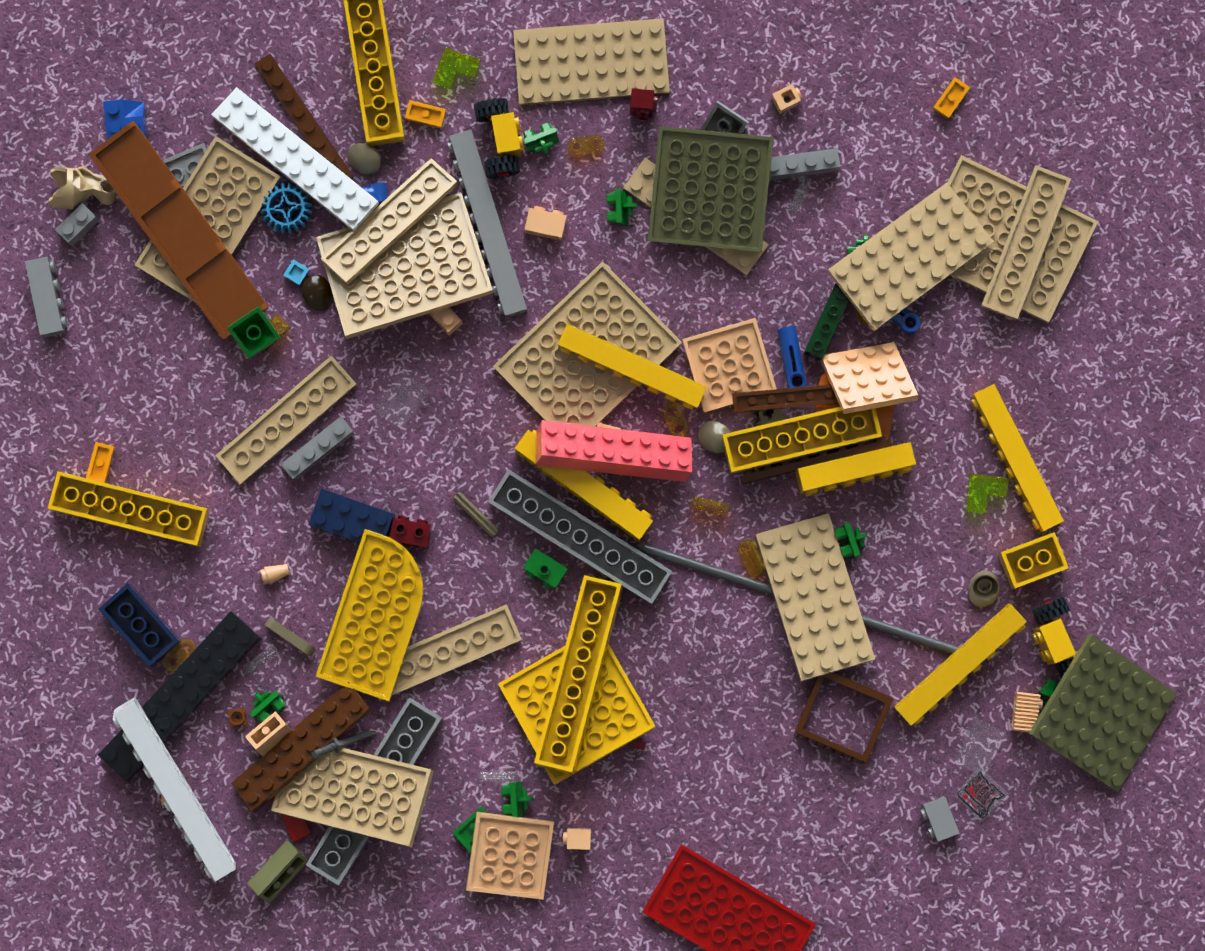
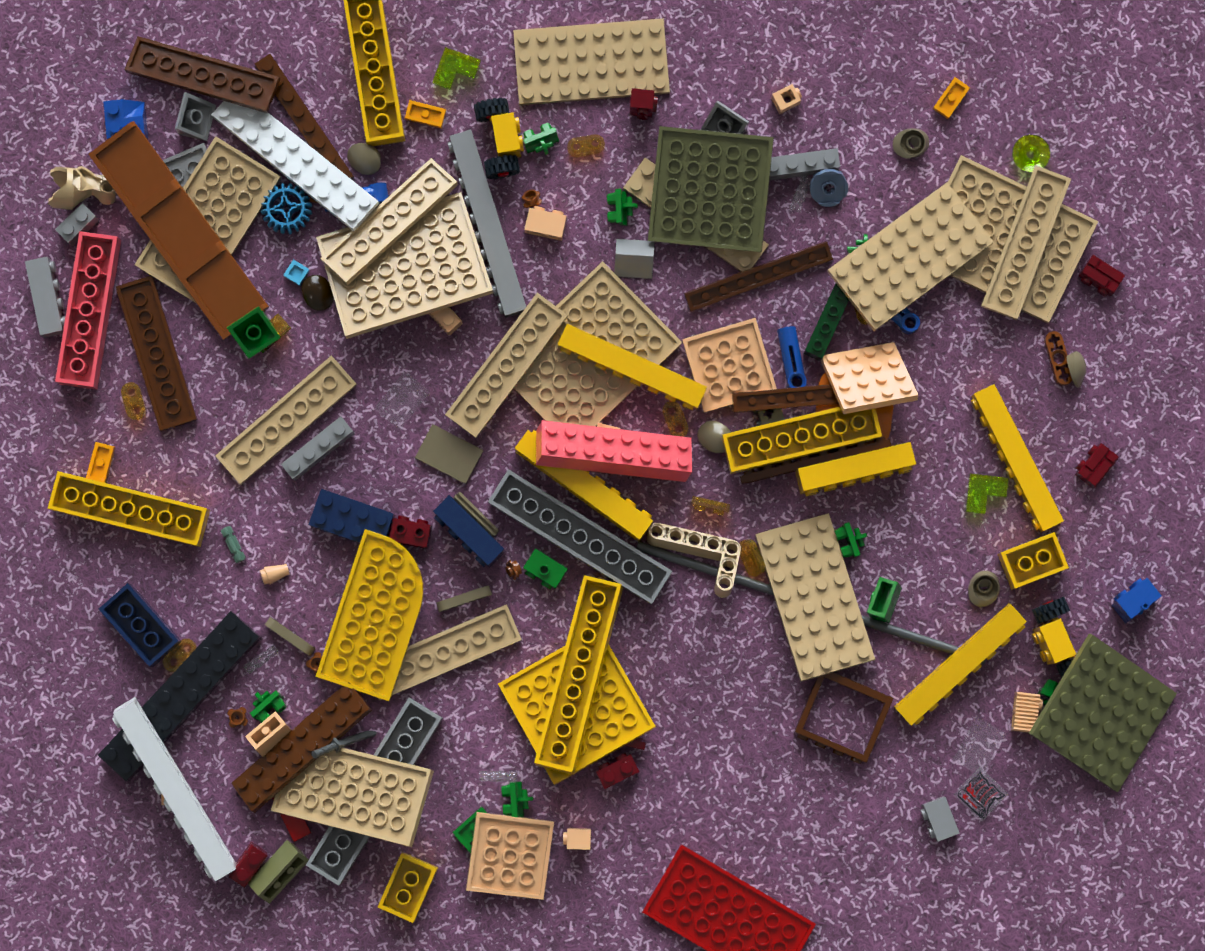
(88, 310): none -> coral brick
(134, 401): none -> clear yellow plate
(156, 353): none -> reddish brown plate
(194, 117): none -> light grey slope
(202, 74): none -> reddish brown plate
(233, 544): none -> sand green axle
(248, 864): none -> dark red brick
(312, 662): none -> dark orange plate
(407, 887): none -> yellow brick
(449, 454): none -> dark tan tile
(464, 598): none -> dark tan beam
(472, 534): none -> dark blue brick
(506, 365): none -> tan plate
(513, 569): none -> dark orange plate
(531, 198): none -> dark orange plate
(621, 769): none -> dark red brick
(634, 258): none -> light grey slope
(702, 550): none -> tan beam
(758, 276): none -> reddish brown plate
(836, 194): none -> sand blue plate
(884, 599): none -> green brick
(918, 139): none -> dark tan hat
(1033, 144): none -> clear neon green dish
(1060, 343): none -> dark orange beam
(1076, 367): none -> dark tan hat
(1096, 465): none -> dark red brick
(1101, 276): none -> dark red brick
(1135, 601): none -> blue brick

